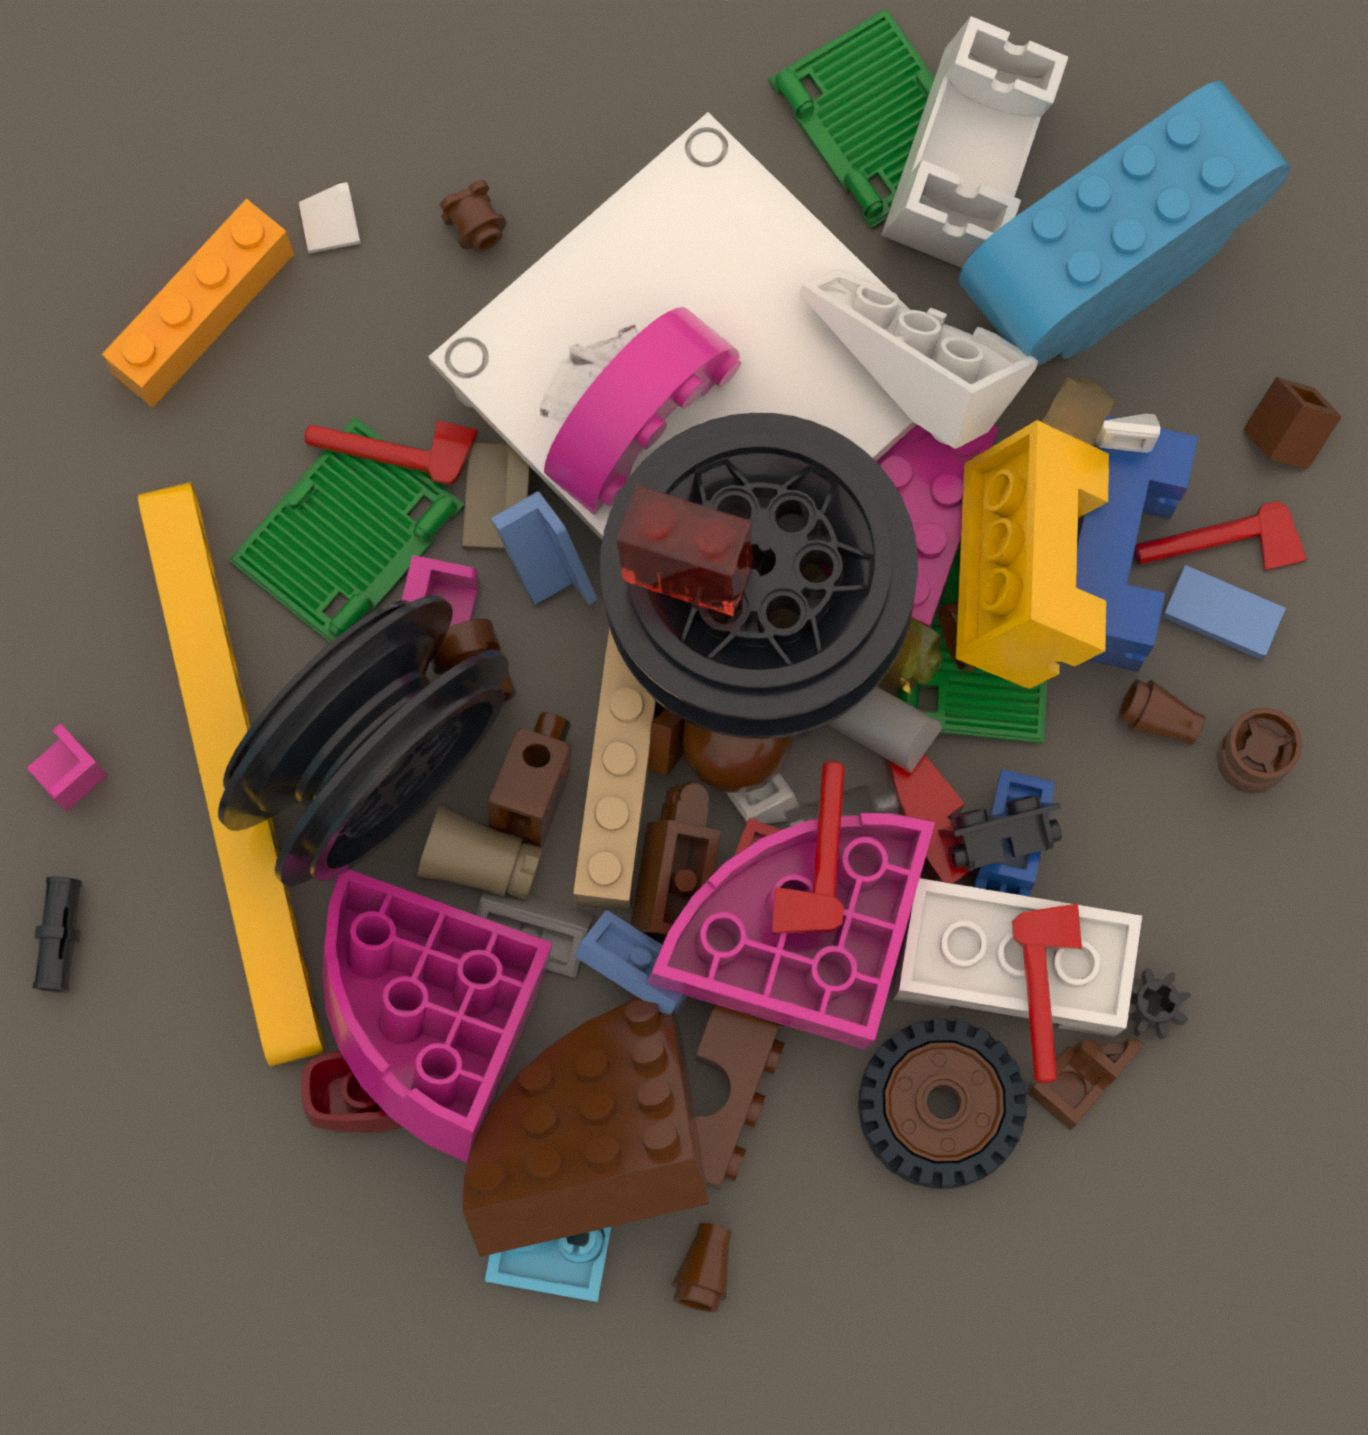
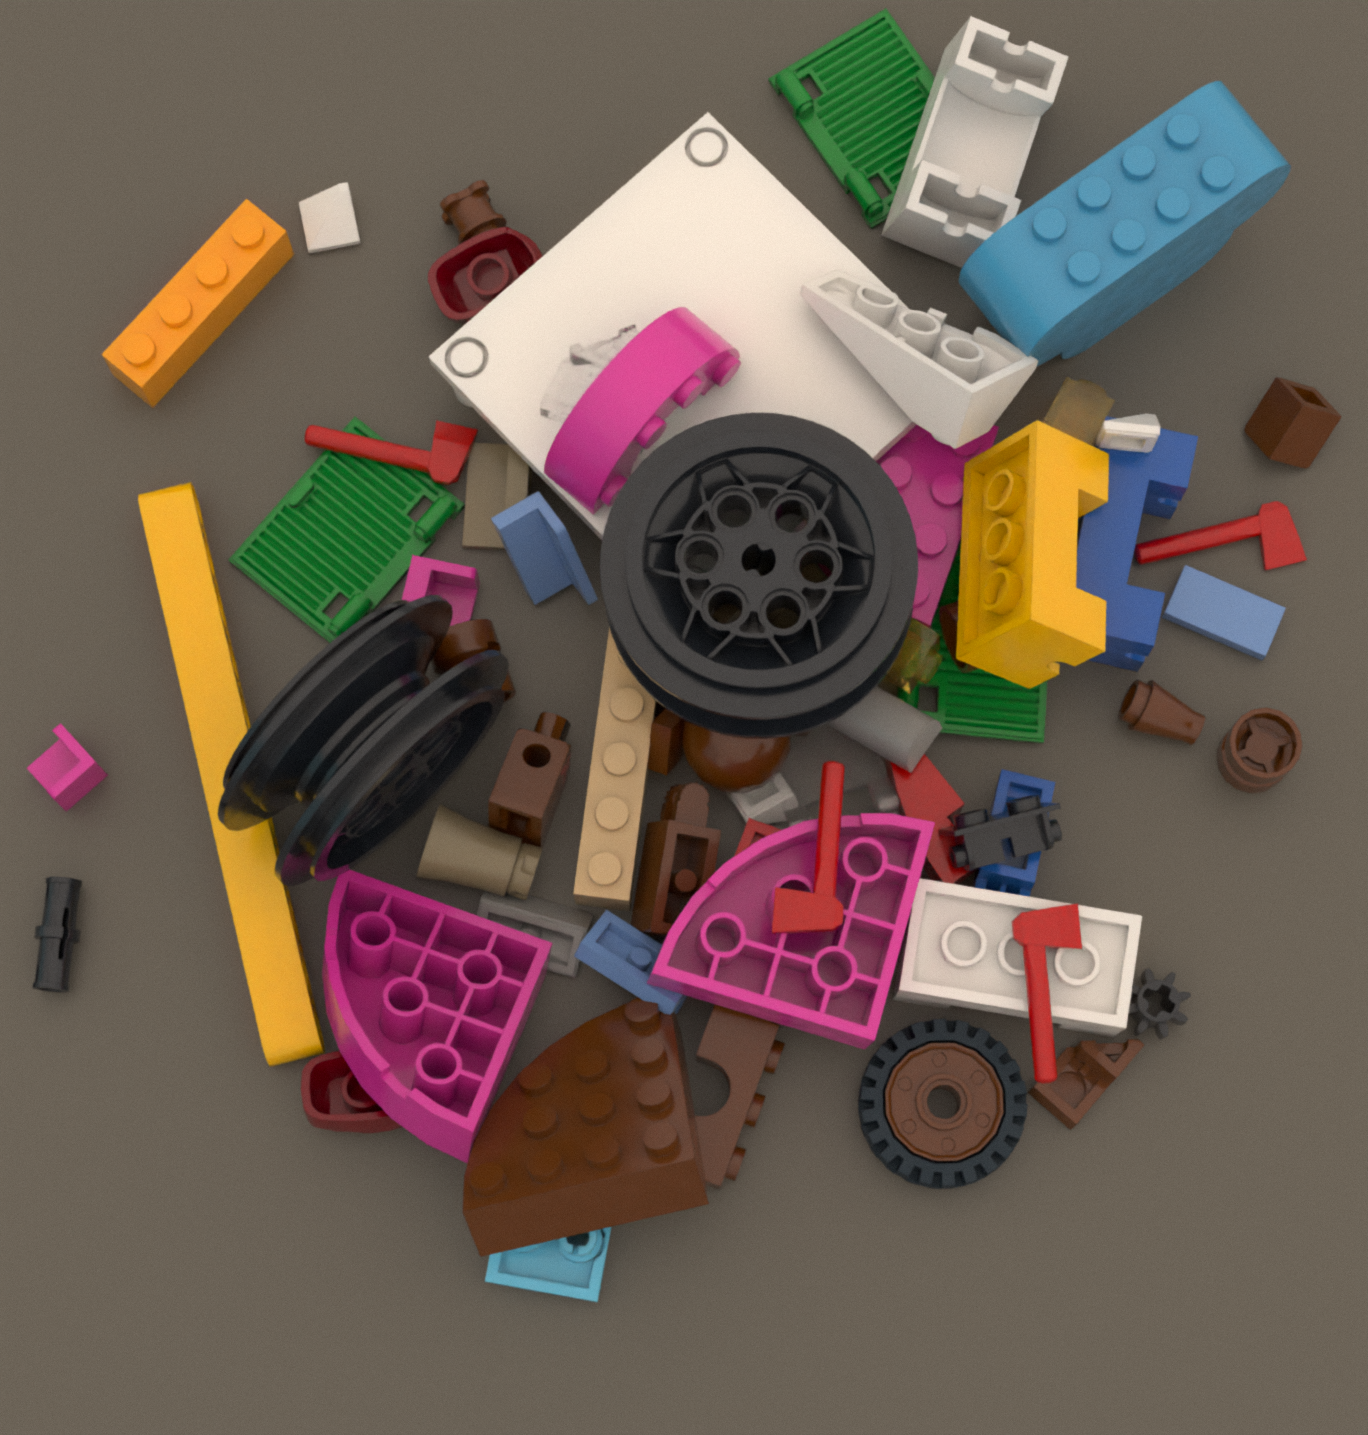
(479, 271): none -> dark red piece
(685, 550): clear red brick -> none
(704, 1271): reddish brown cone -> none

